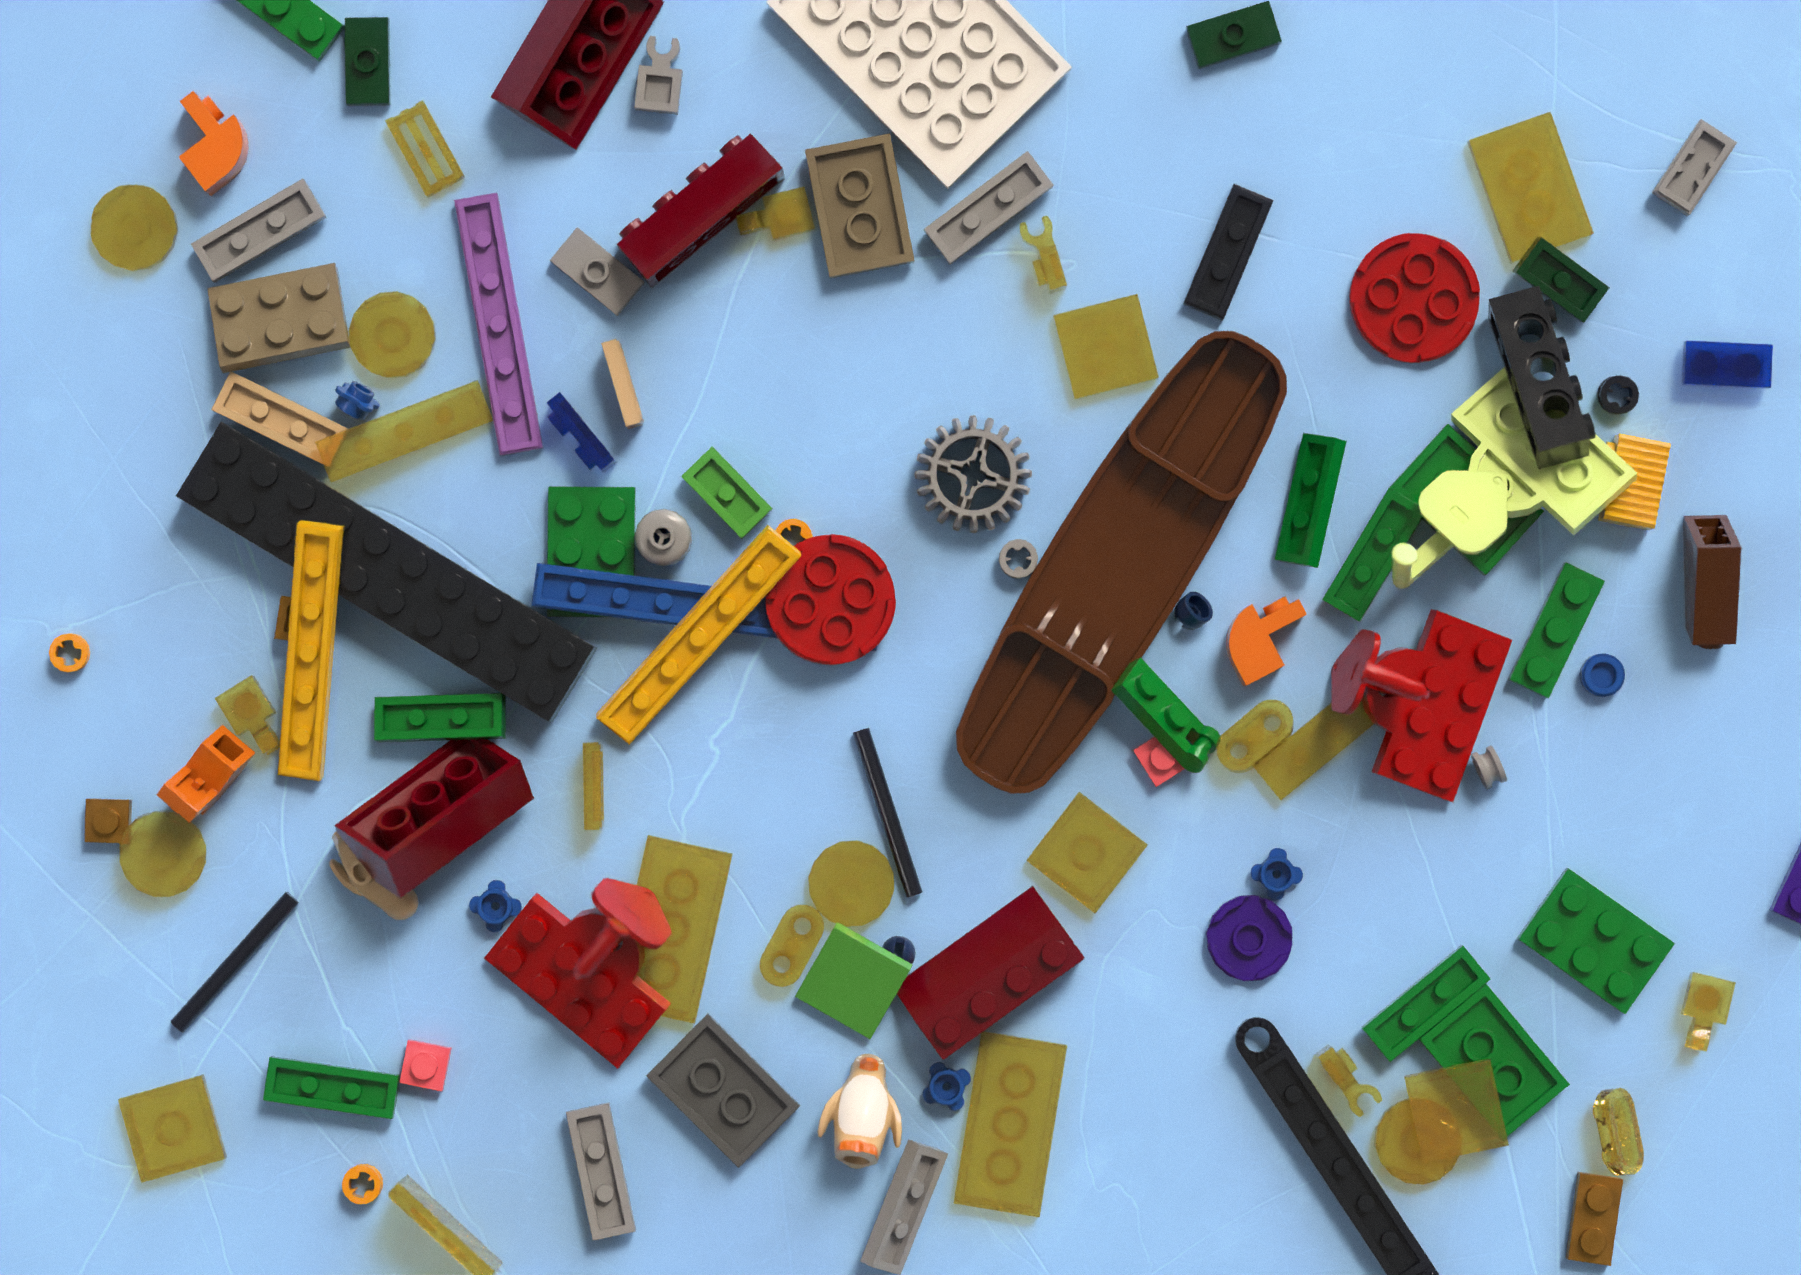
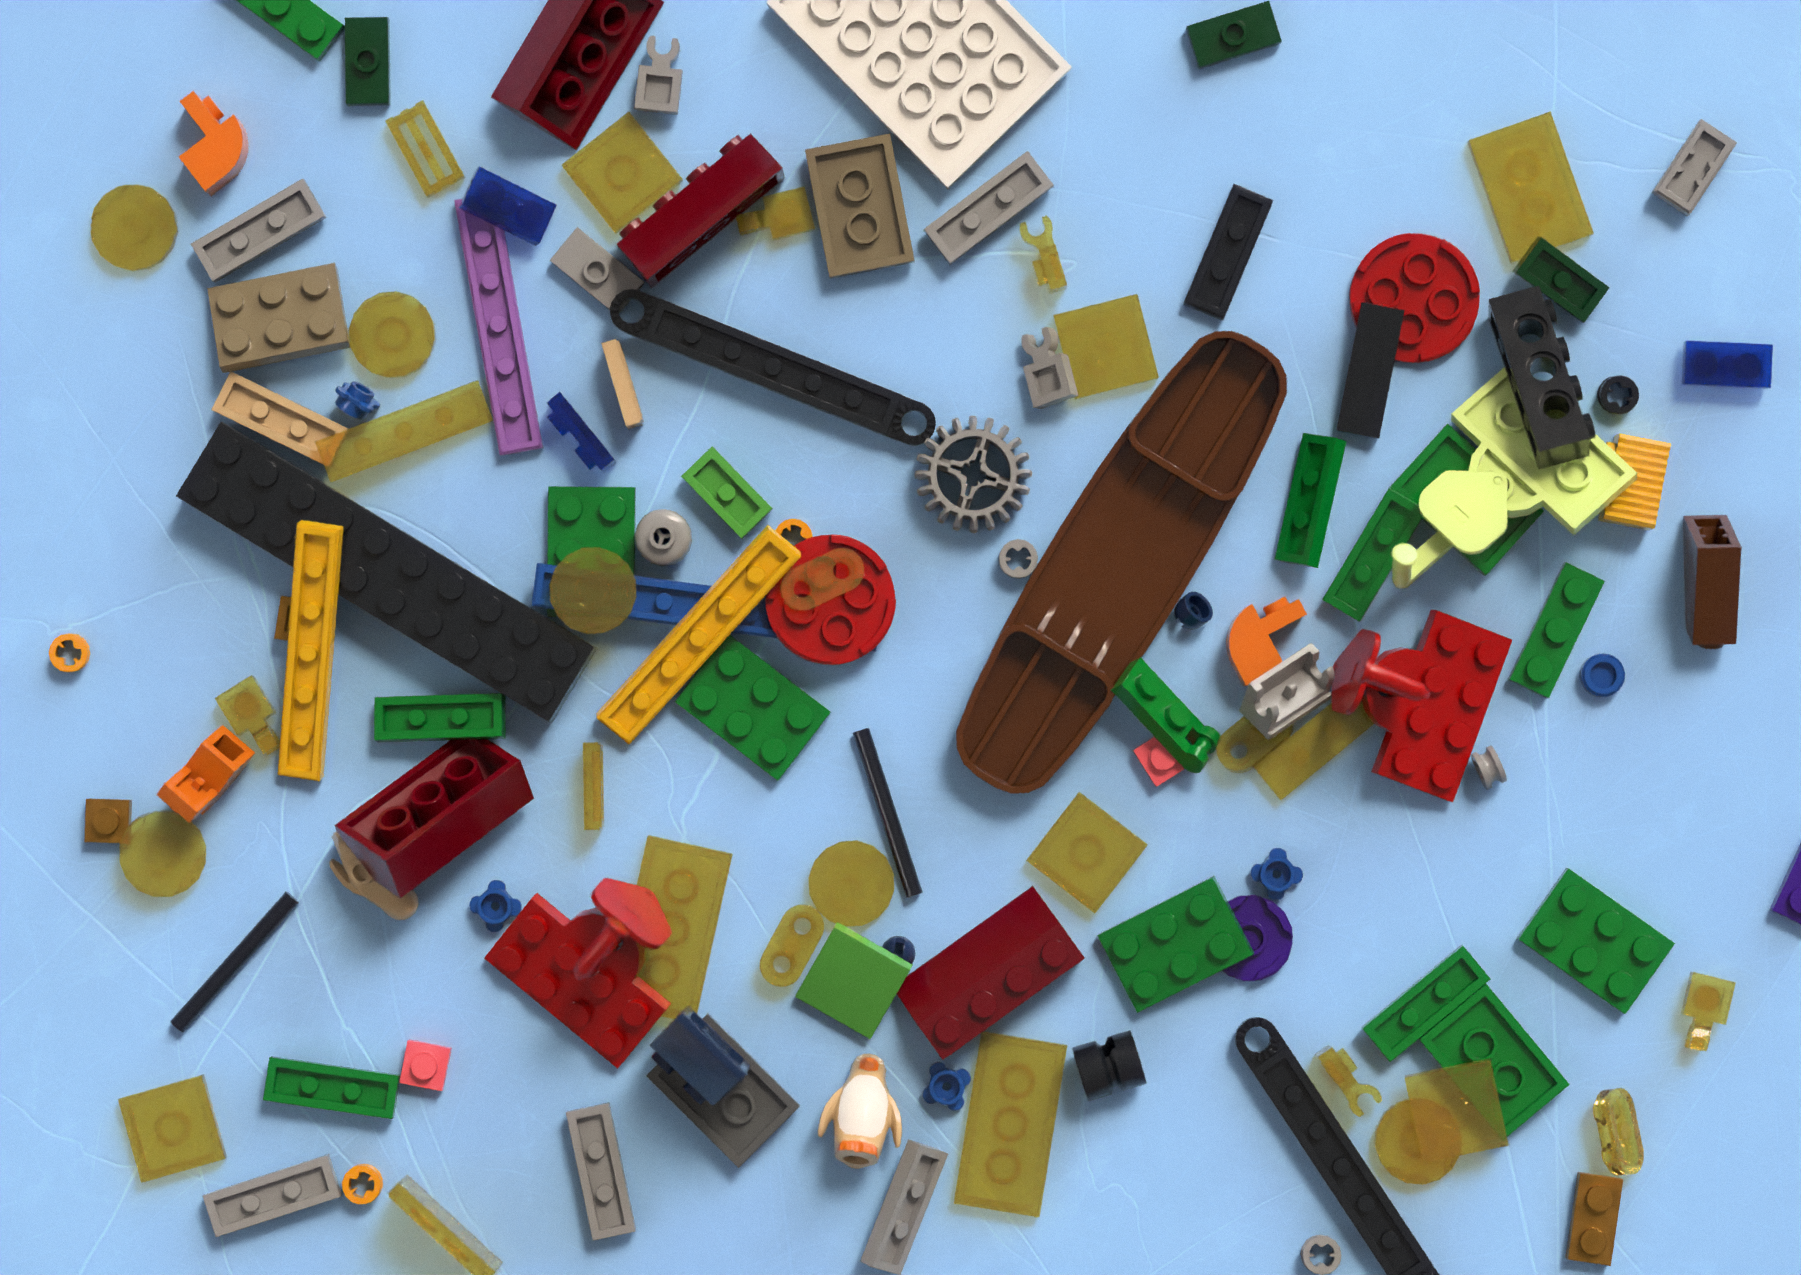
(272, 1195): none -> light grey plate
(507, 206): none -> clear blue plate
(592, 590): none -> clear yellow tile
(622, 172): none -> clear yellow tile
(699, 1057): none -> dark blue slope
(752, 707): none -> green plate
(772, 367): none -> black plate
(821, 580): none -> plate
(1050, 375): none -> light grey plate
(1109, 1065): none -> black wheel
(1175, 944): none -> green plate
(1287, 692): none -> light grey hinge
(1320, 1268): none -> light grey bush
(1370, 369): none -> black tile

